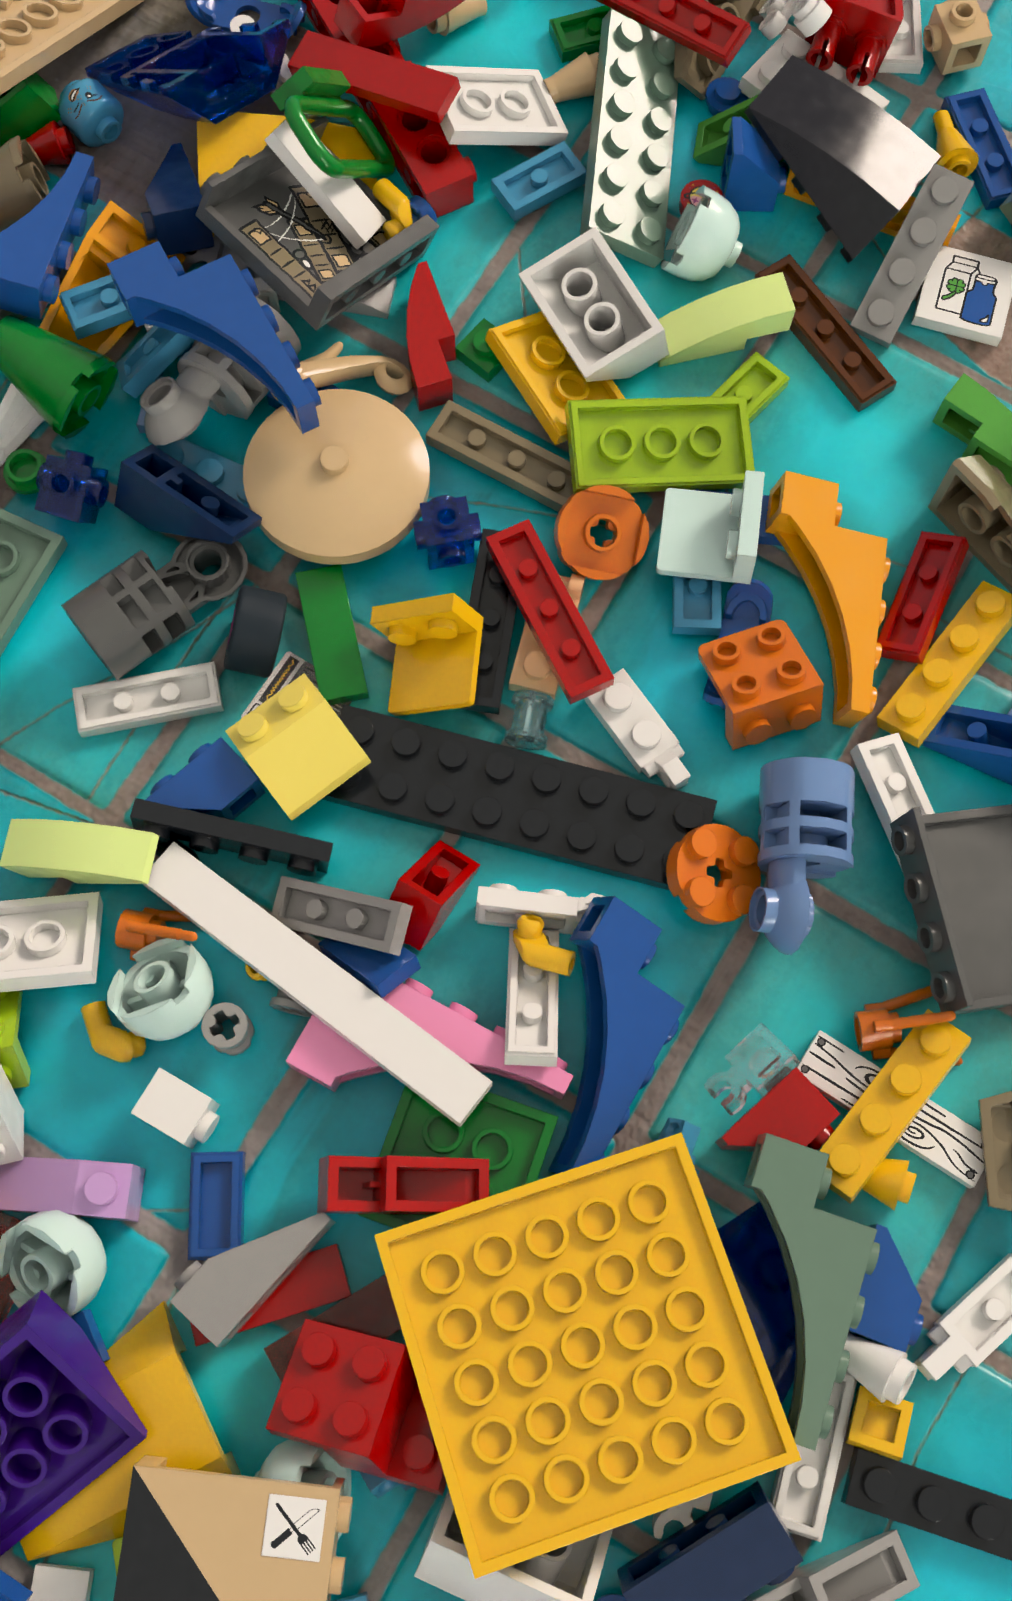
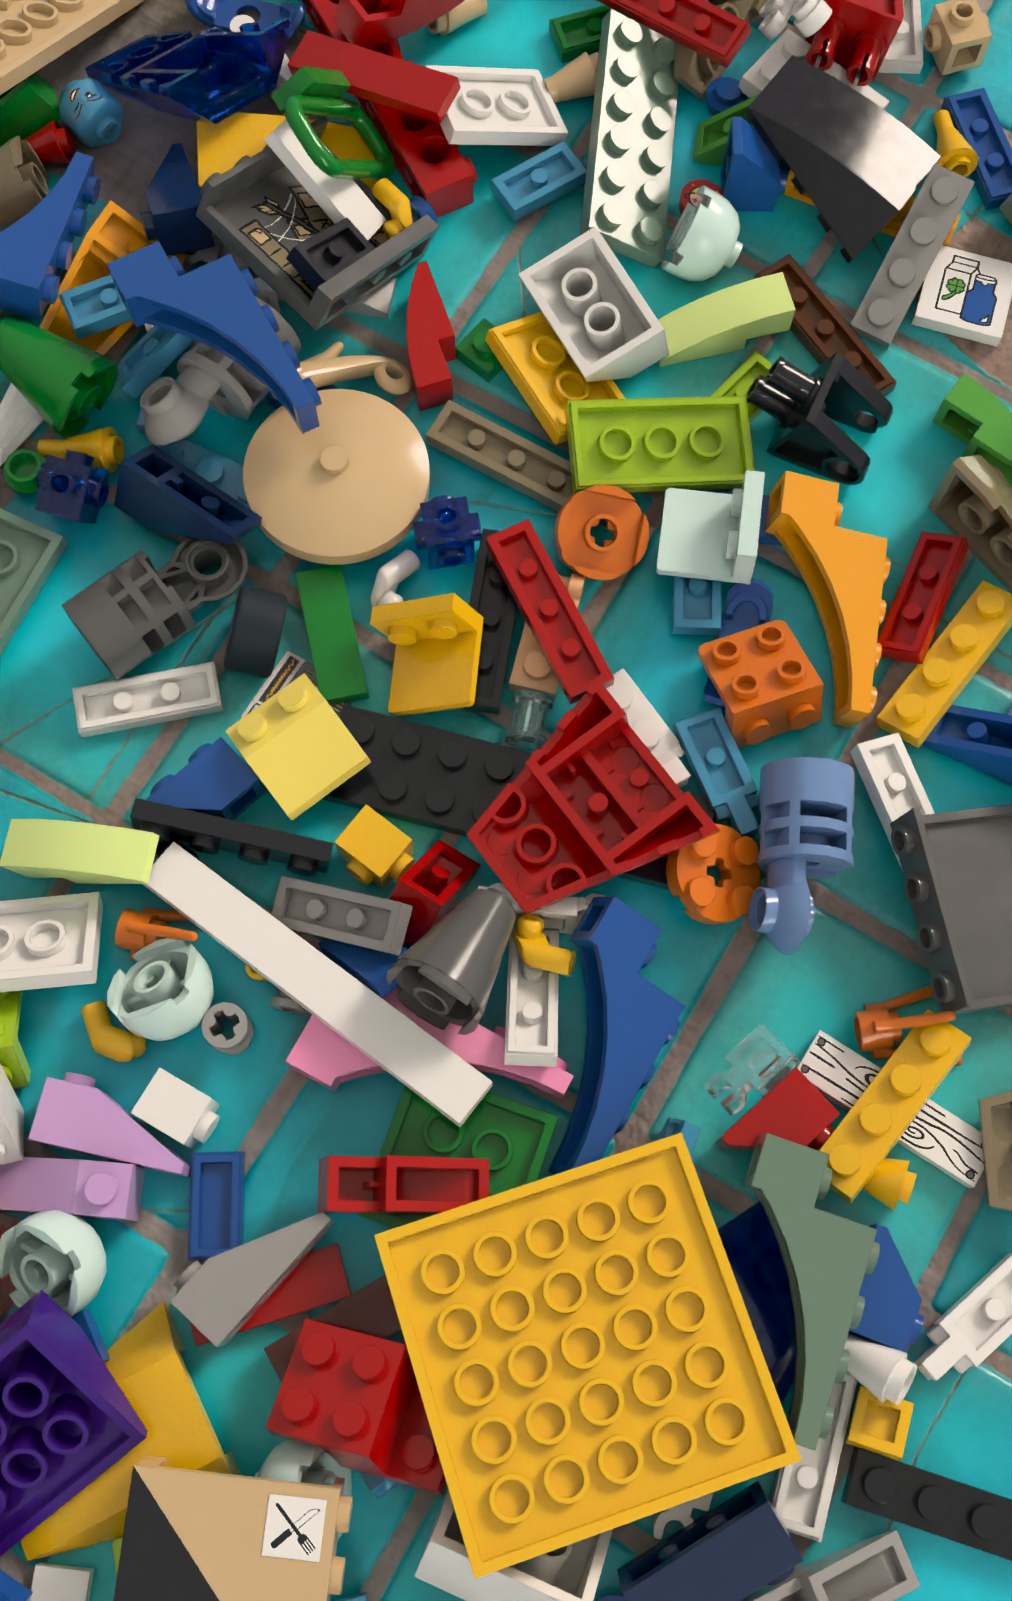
(92, 1123): none -> lavender slope
(101, 443): none -> yellow cone
(328, 252): none -> black plate
(375, 849): none -> yellow brick
(391, 575): none -> white arm
(456, 962): none -> dark grey cone
(585, 809): none -> red wedge
(719, 769): none -> dark azure hinge
(804, 413): none -> black piece

